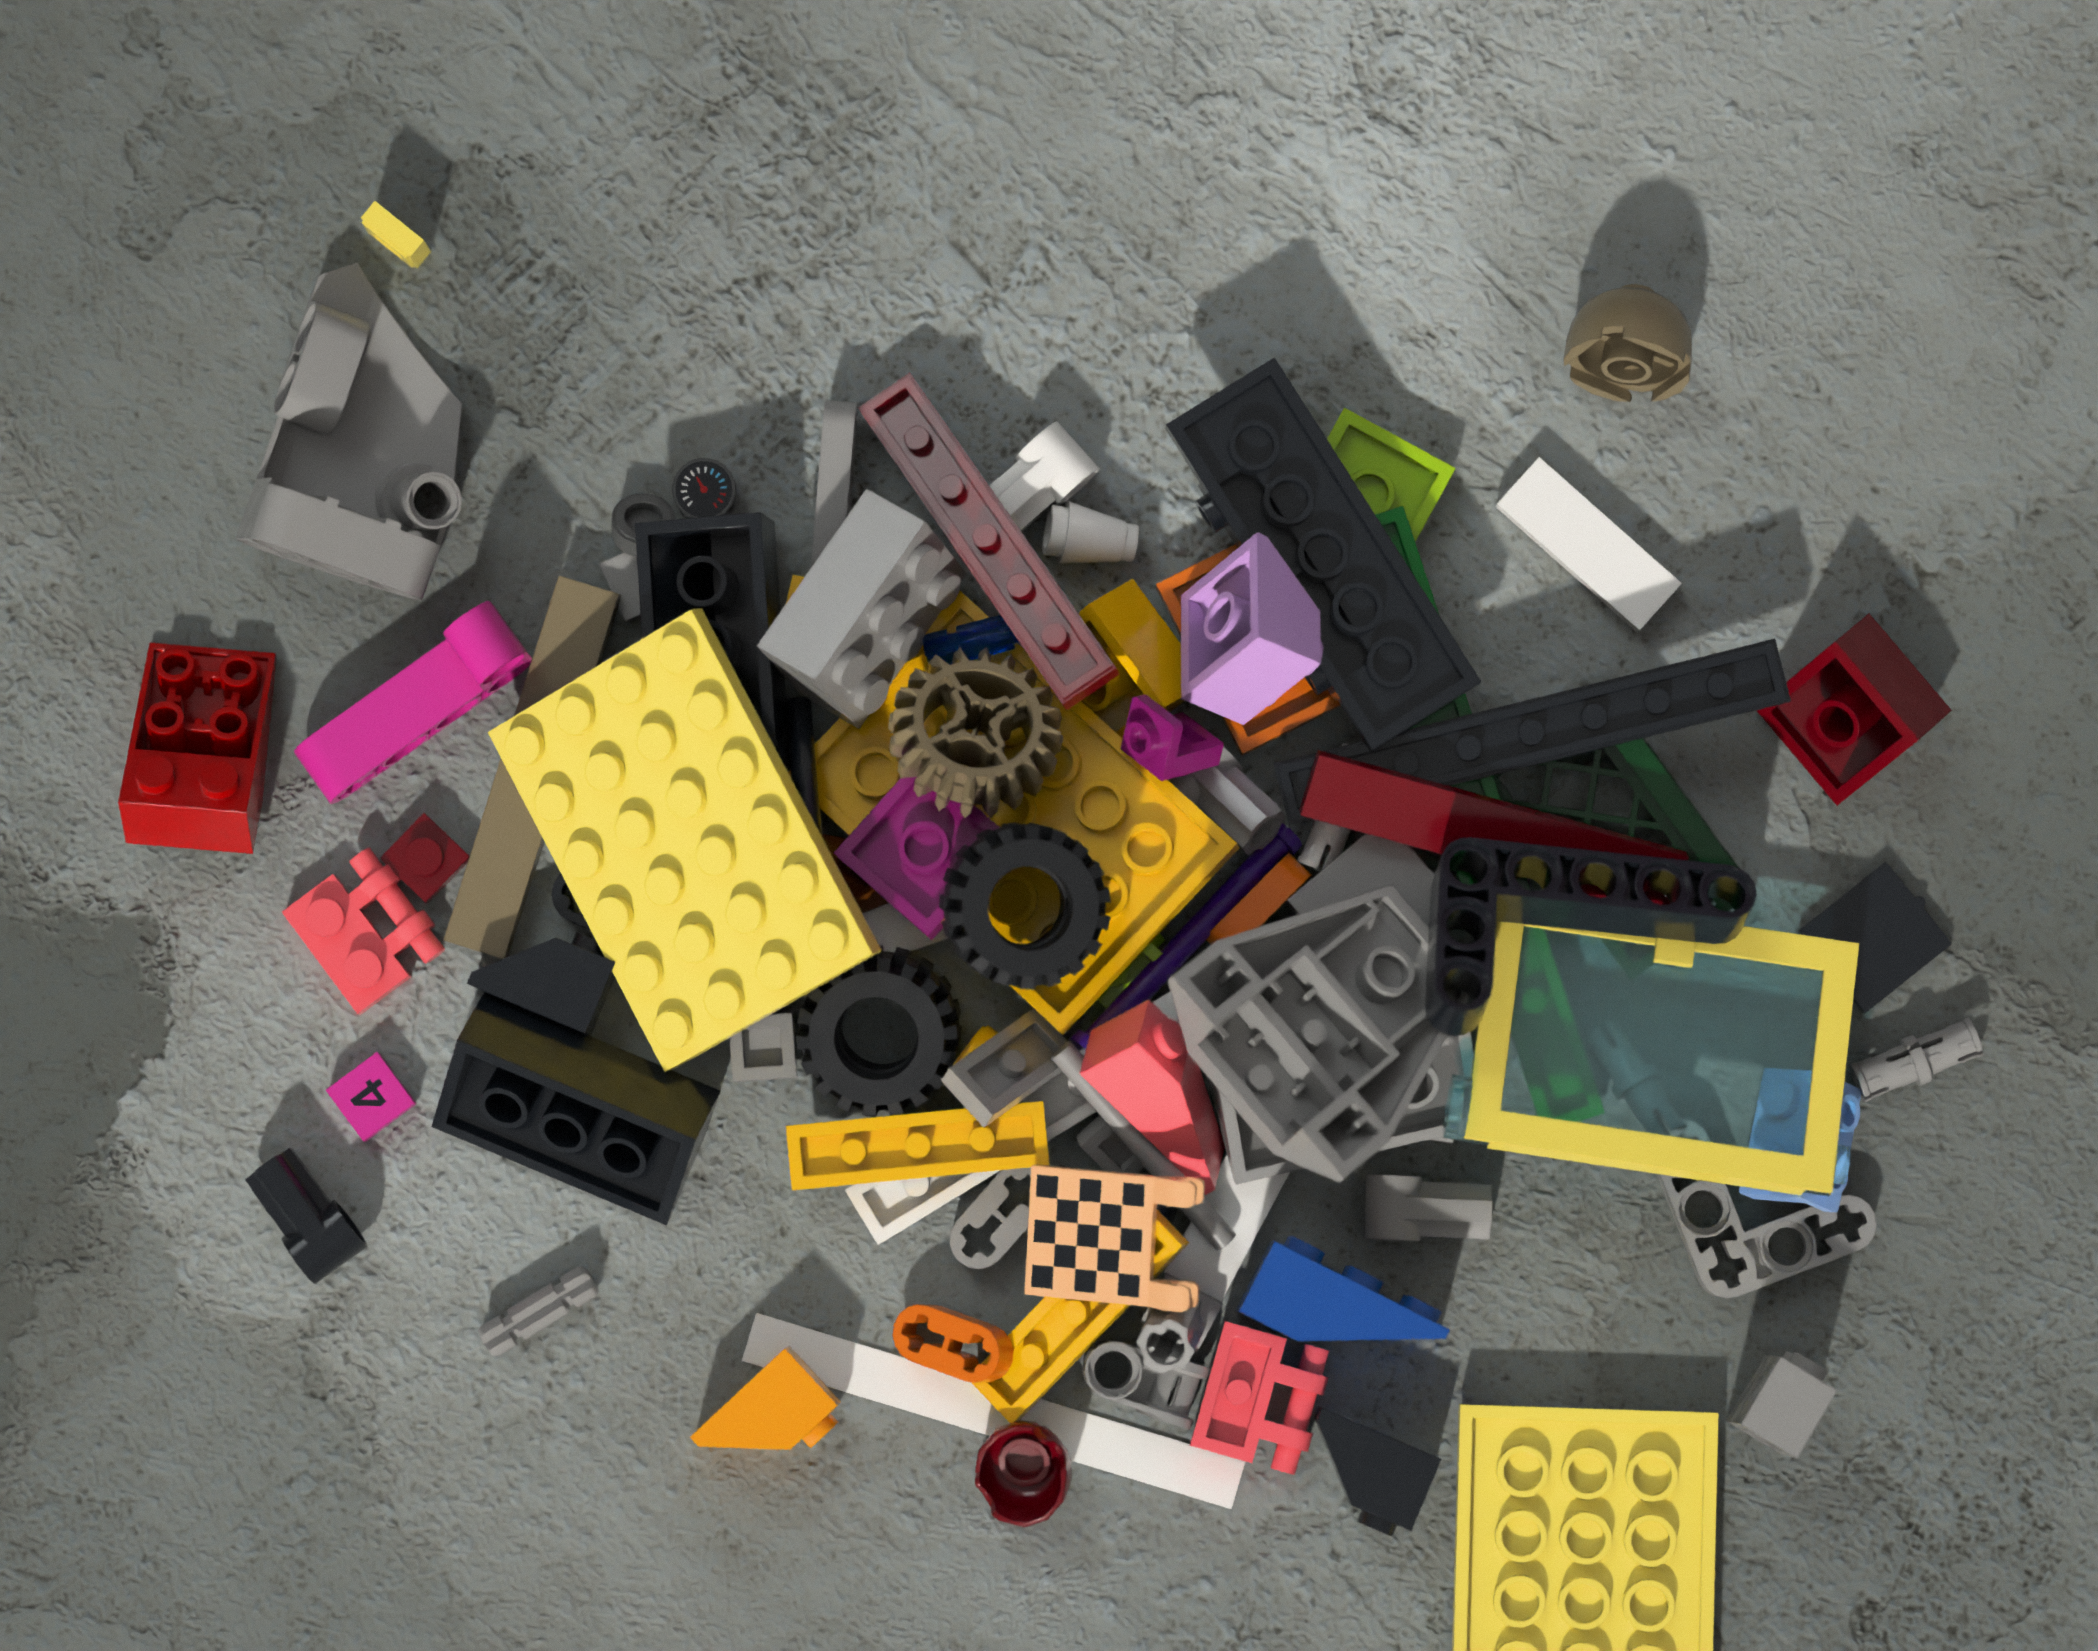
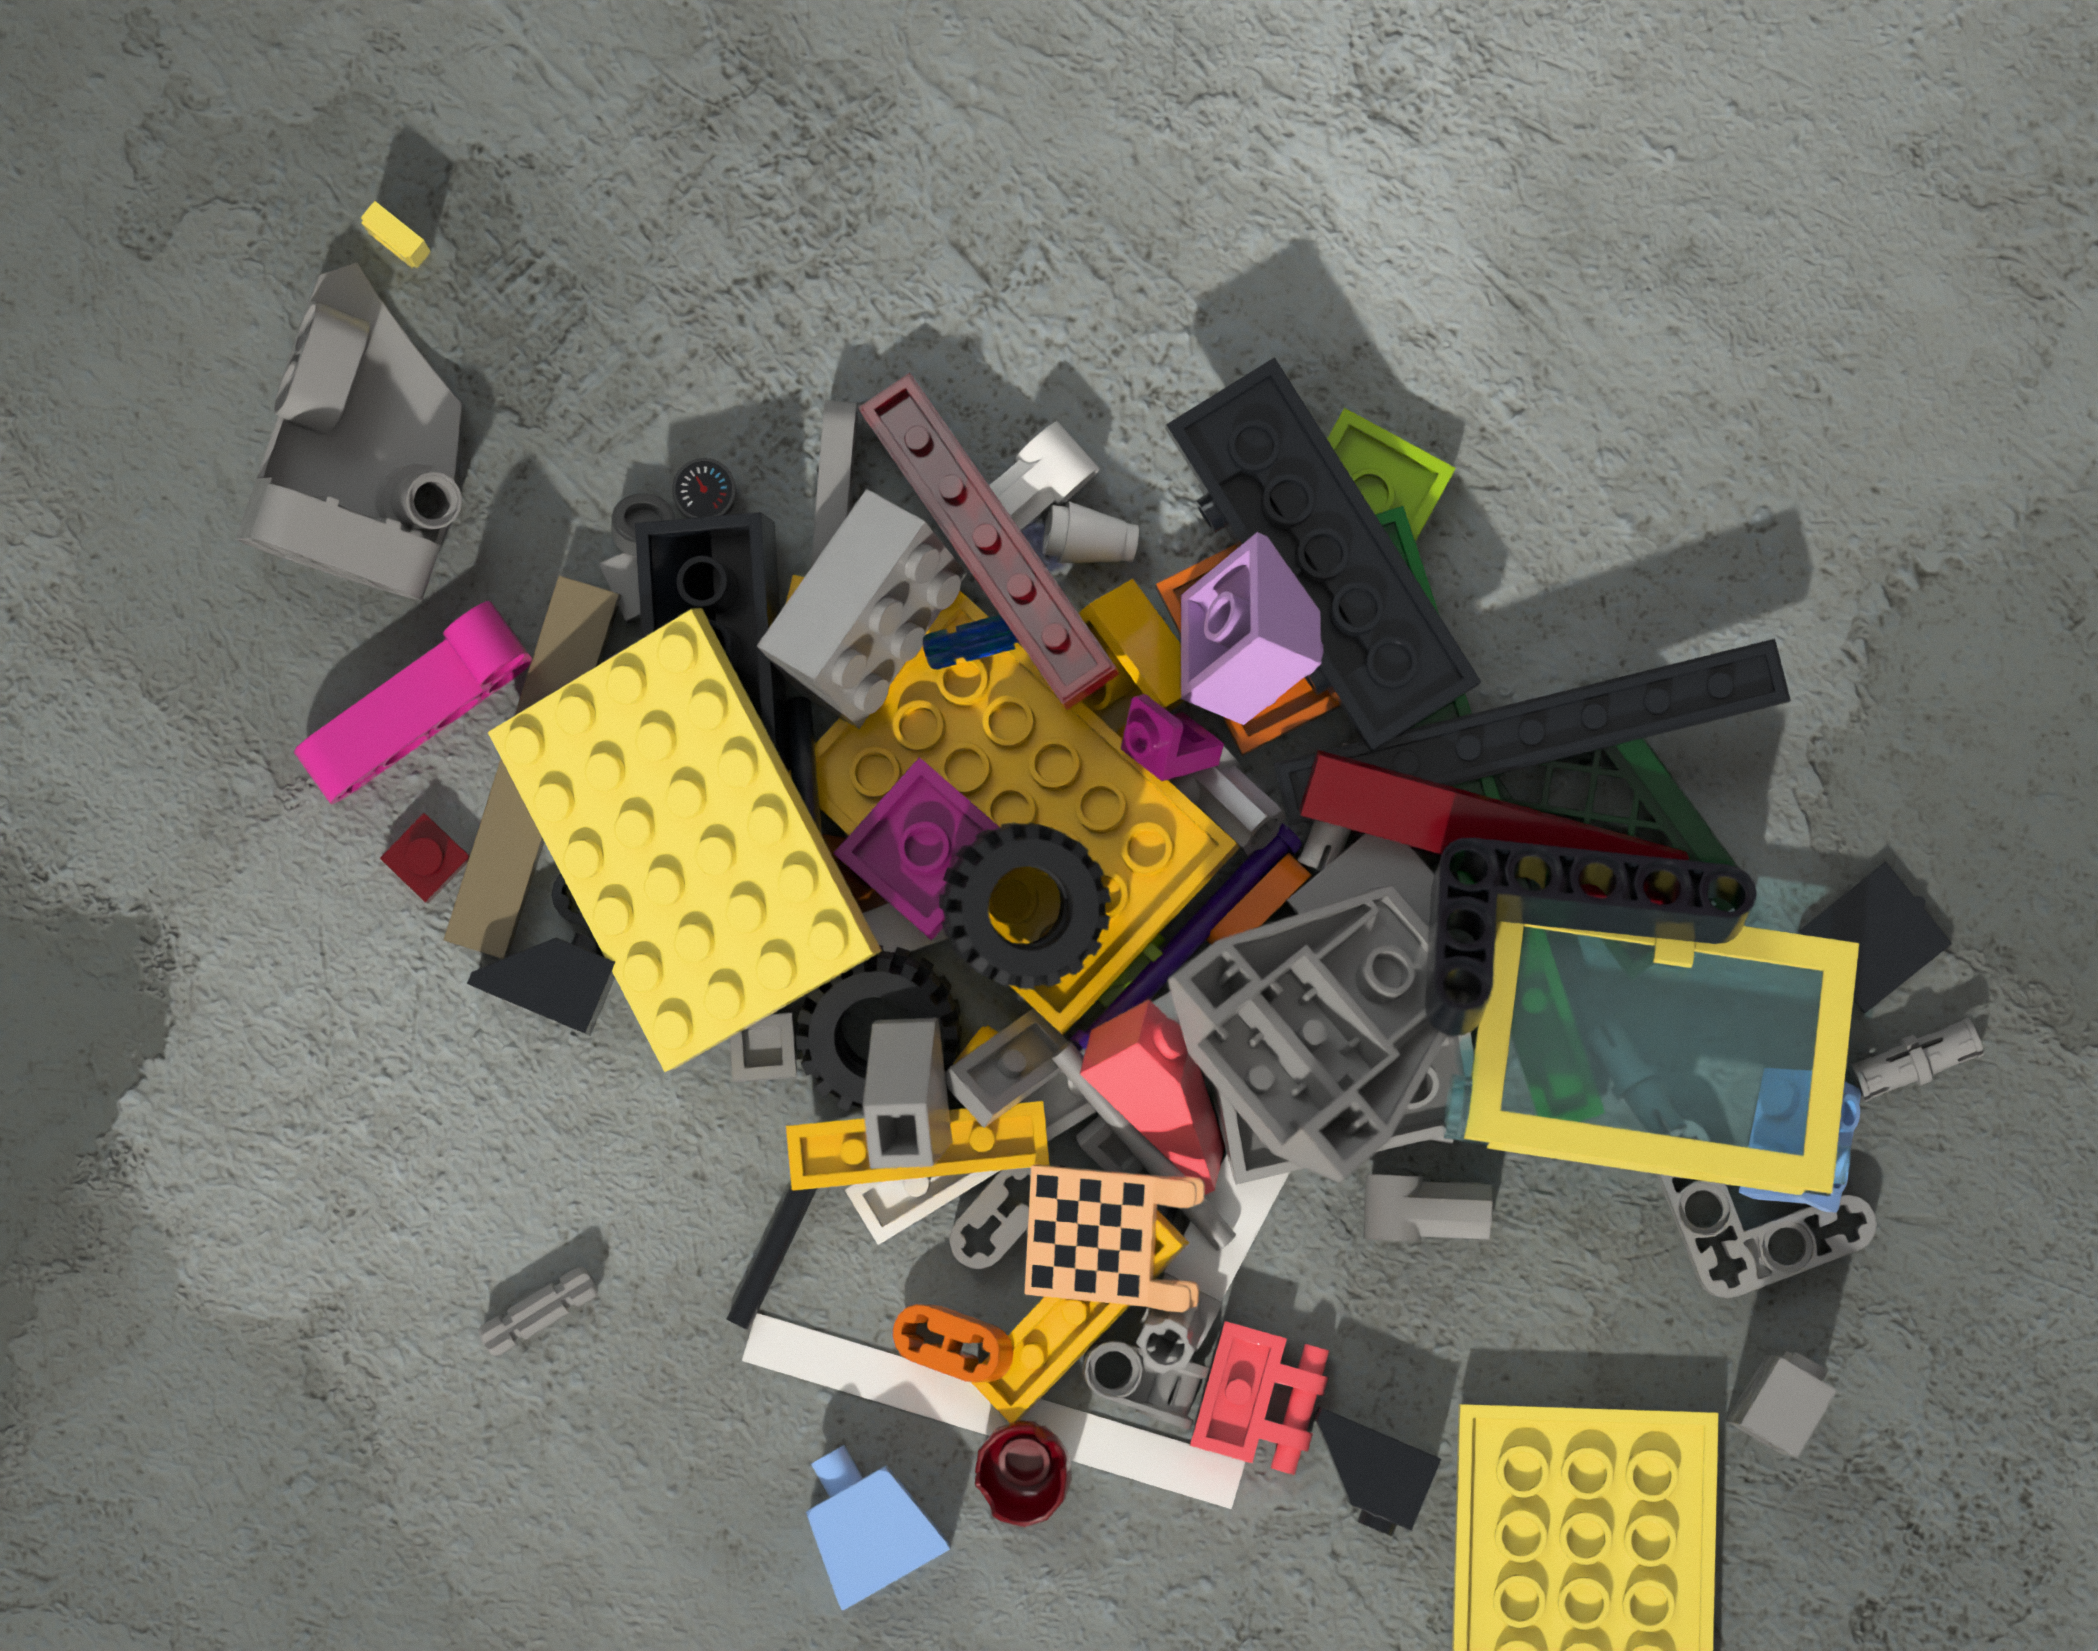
(198, 749): red slope -> none
(314, 1228): black piece -> none
(348, 943): coral plate -> none
(371, 1096): dark pink tile -> none
(574, 1108): black slope -> none
(770, 1257): none -> black bar
(773, 1409): light orange slope -> none
(869, 1528): none -> light blue torso
(906, 1095): none -> light grey slope
(969, 765): dark tan gear -> none
(1318, 1304): blue slope -> none
(1588, 544): white tile -> none
(1629, 343): dark tan cylinder -> none
(1855, 709): dark red slope -> none

